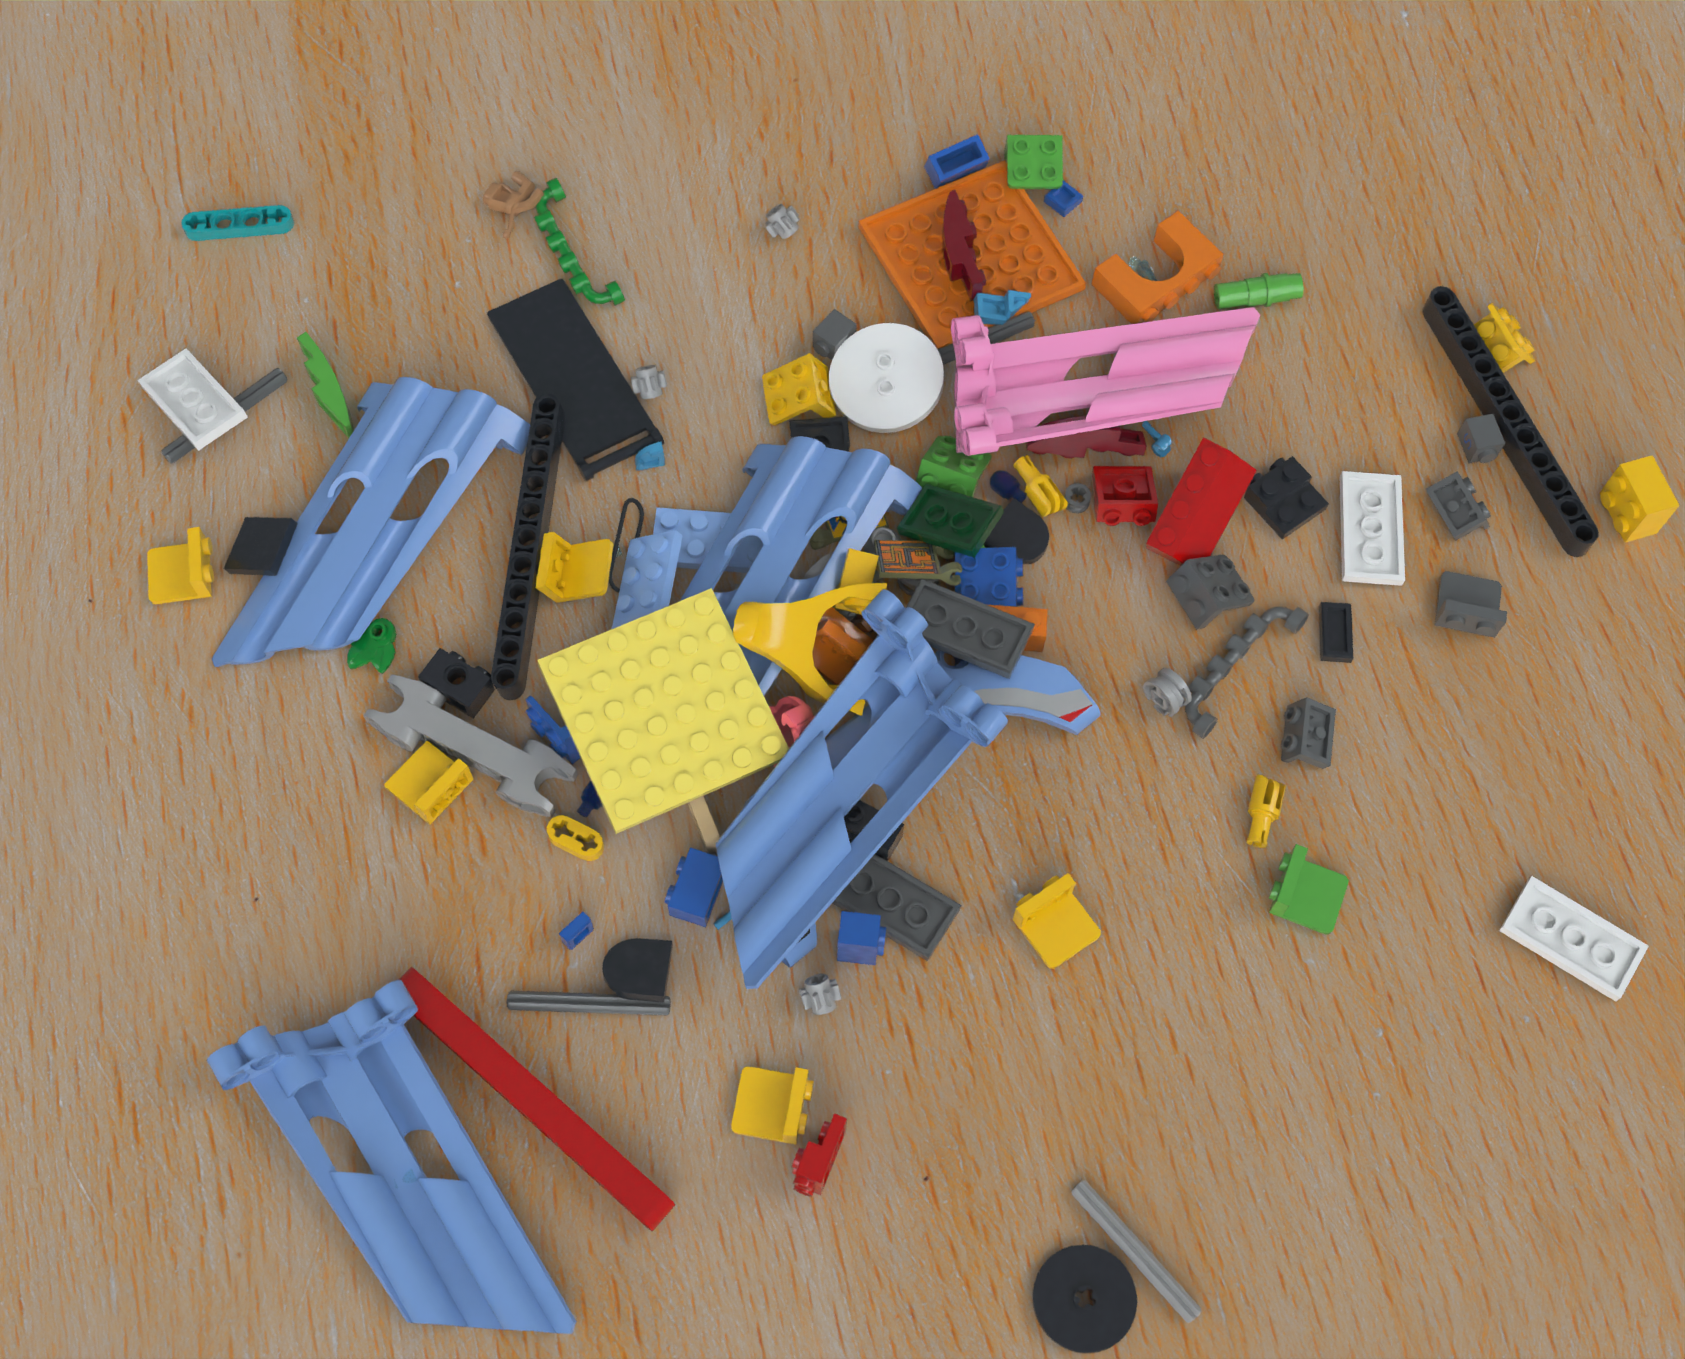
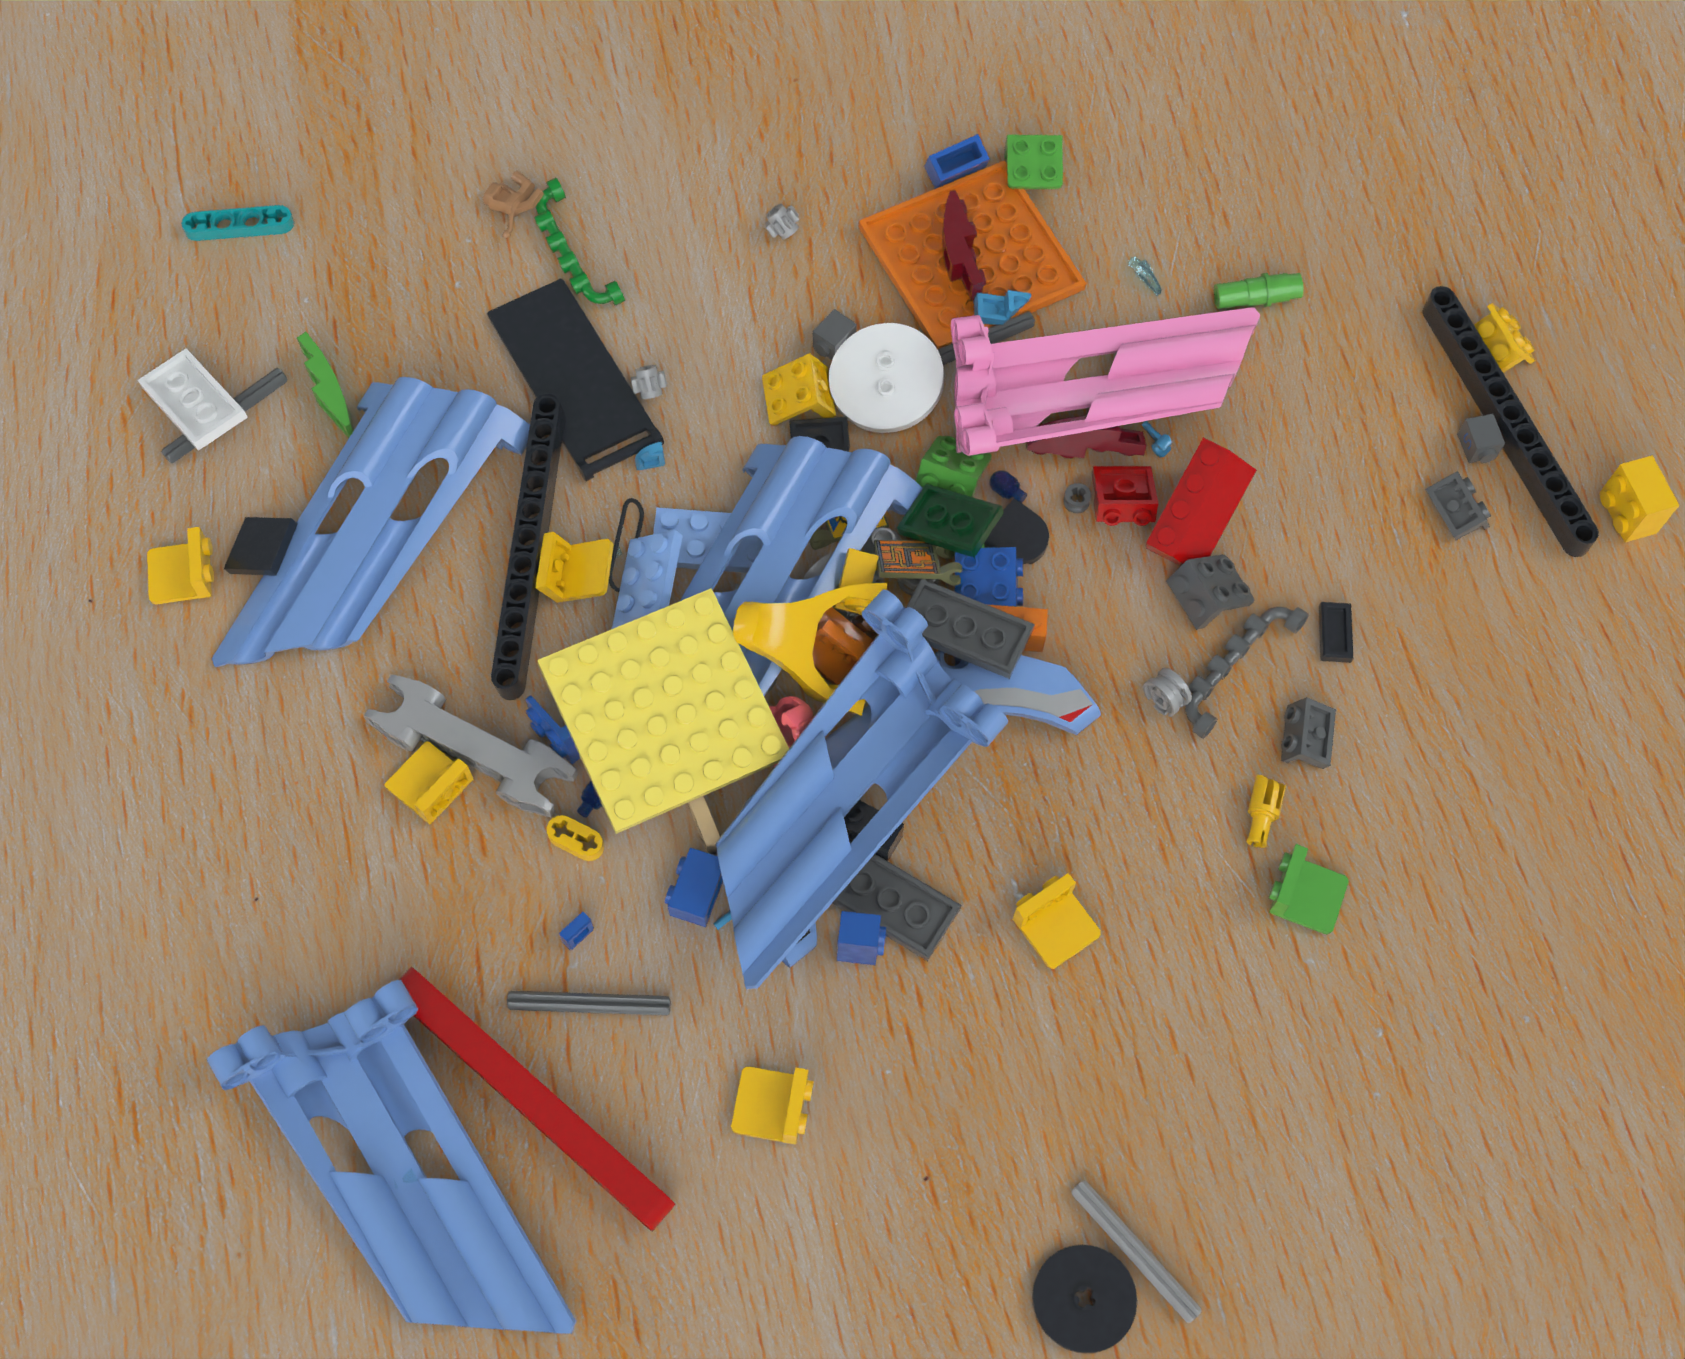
(374, 648): green plate -> none
(466, 696): black brick -> none
(638, 969): black tile -> none
(816, 1161): red plate -> none
(820, 994): light grey gear -> none
(1040, 488): yellow arm -> none
(1063, 199): blue tile -> none
(1142, 298): orange arch -> none
(1285, 497): black plate -> none
(1372, 528): white plate -> none
(1469, 604): dark grey bracket -> none
(1574, 938): white plate -> none

